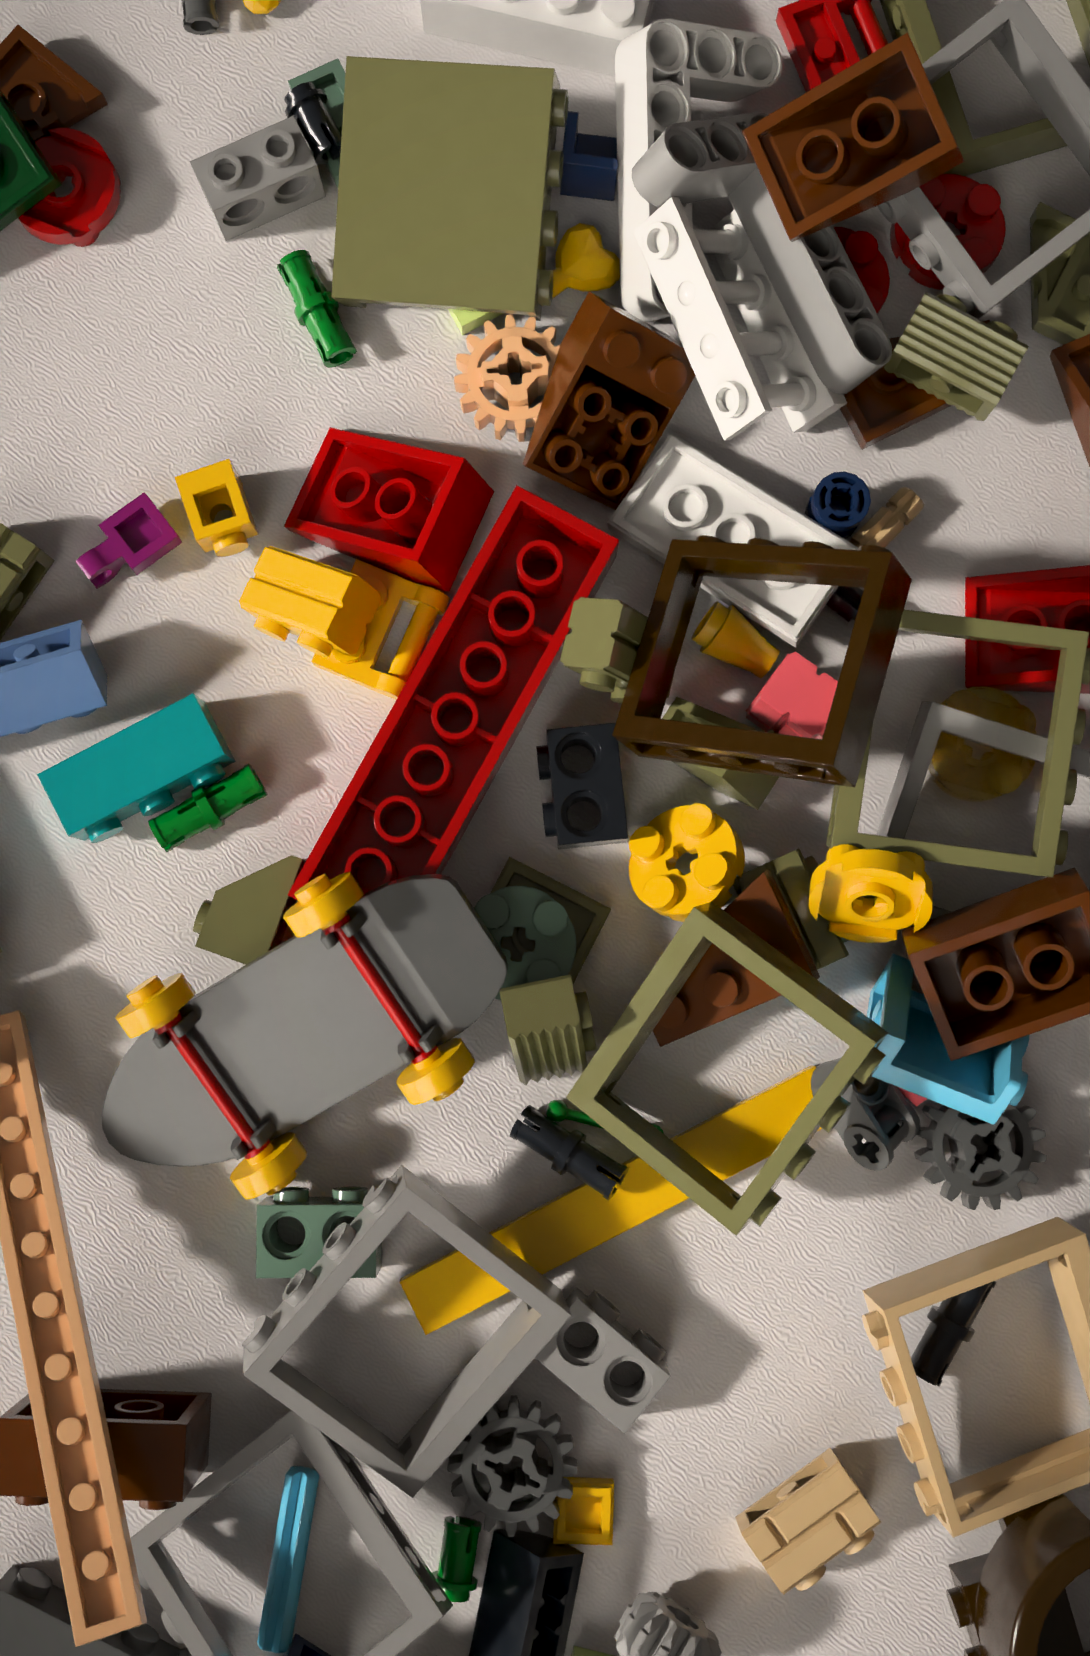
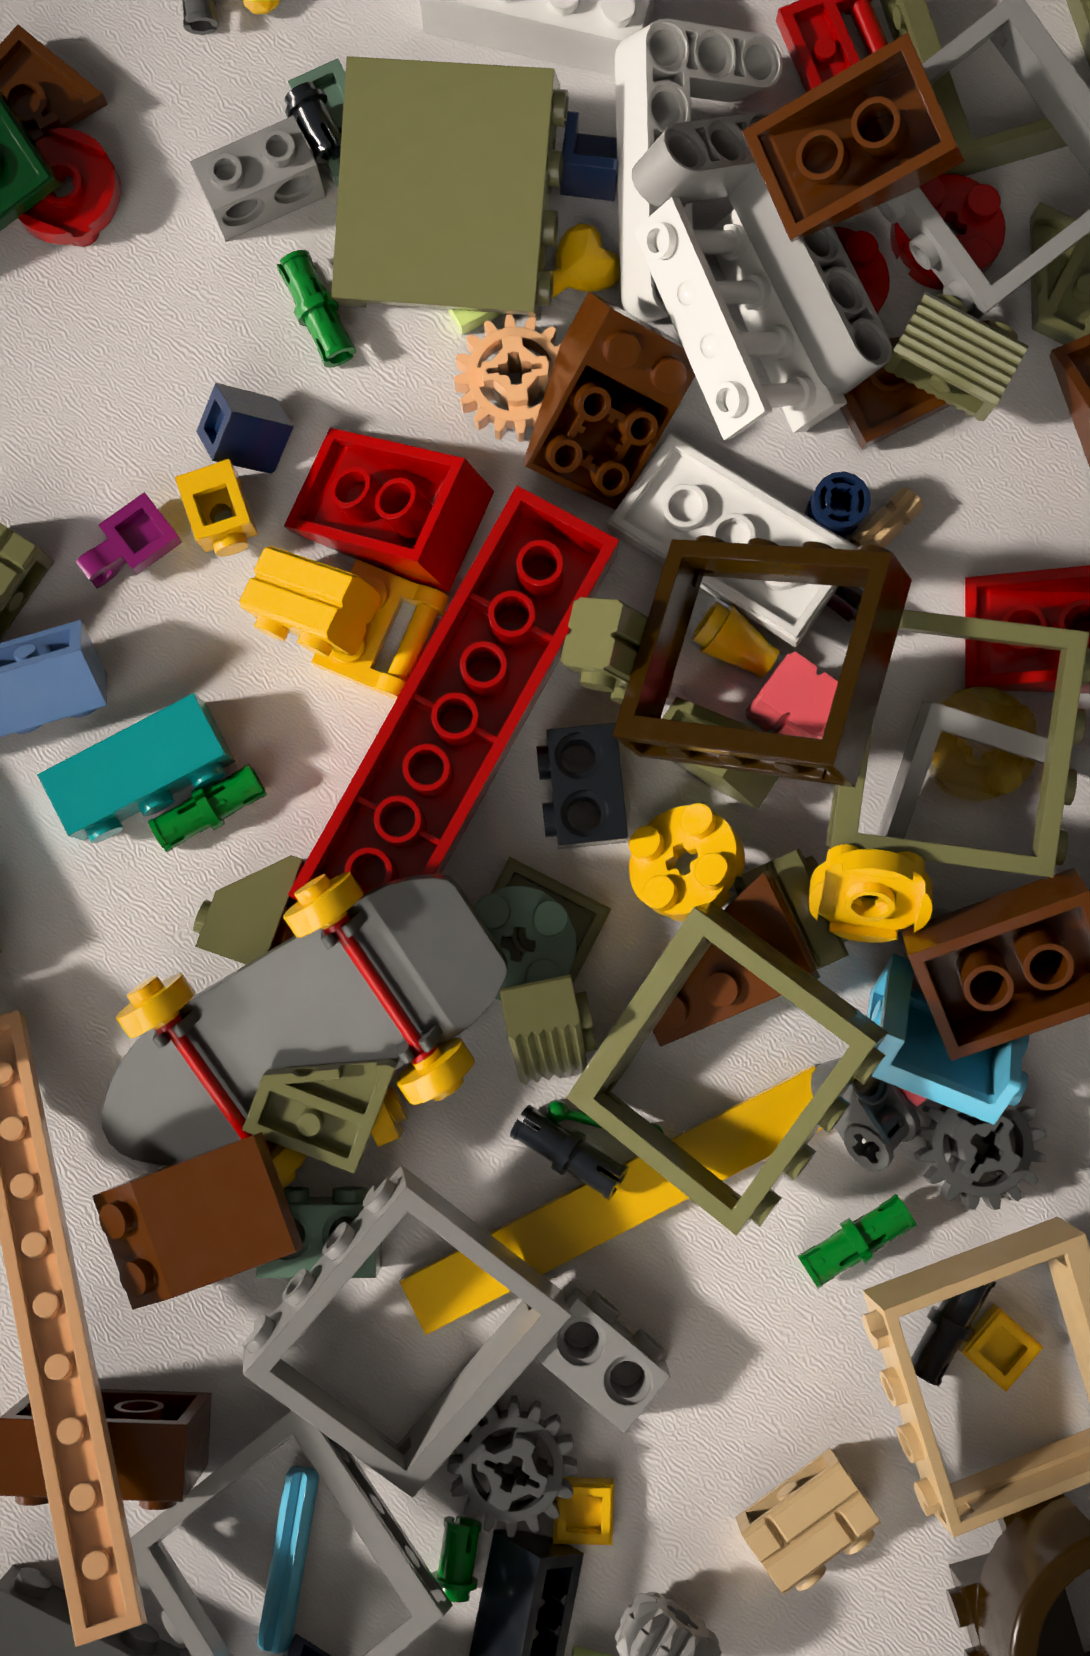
(197, 1221): none -> reddish brown slope
(244, 428): none -> dark blue panel
(322, 1108): none -> olive wing
(388, 1121): none -> yellow plate
(857, 1241): none -> green pin
(1000, 1347): none -> yellow tile

